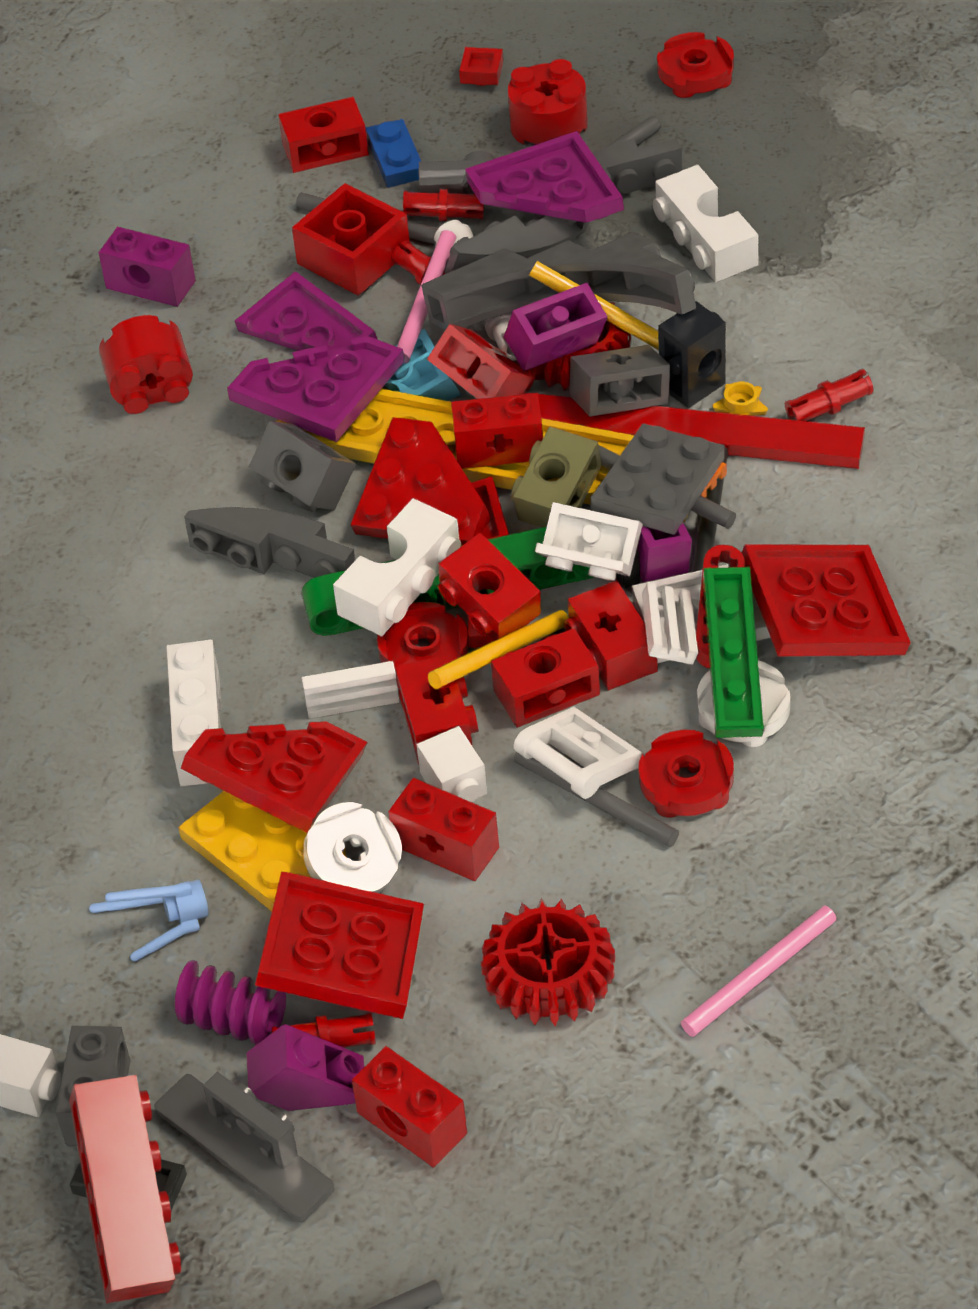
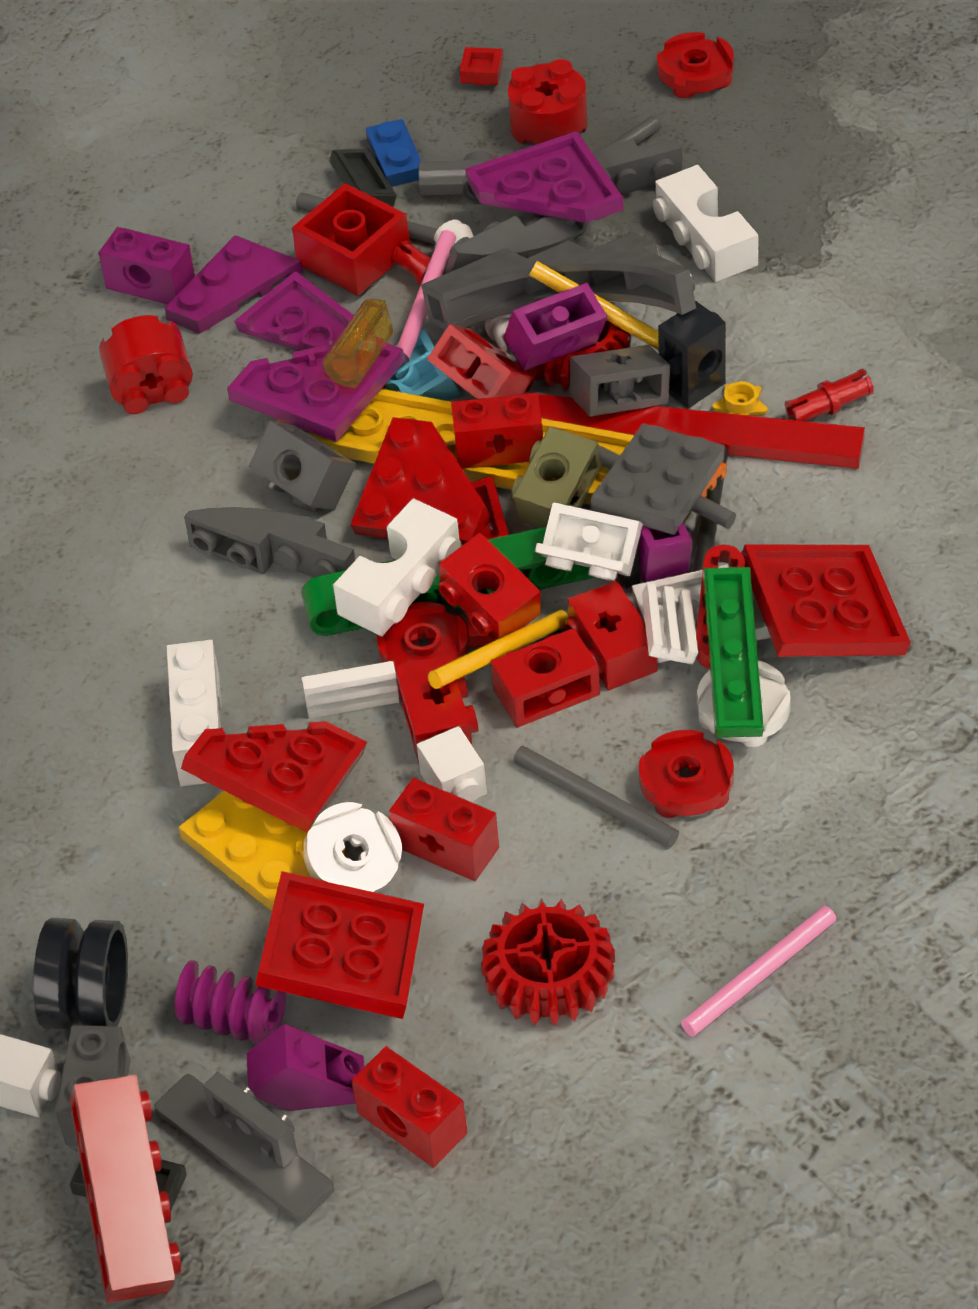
(80, 973): none -> black wheel
(181, 902): light blue plant -> none
(226, 281): none -> magenta wing
(323, 134): red brick -> none
(339, 1030): red pin -> none
(359, 344): none -> clear yellow brick
(361, 171): none -> pearl dark grey tile
(442, 205): red pin -> none
(584, 741): white plate -> none

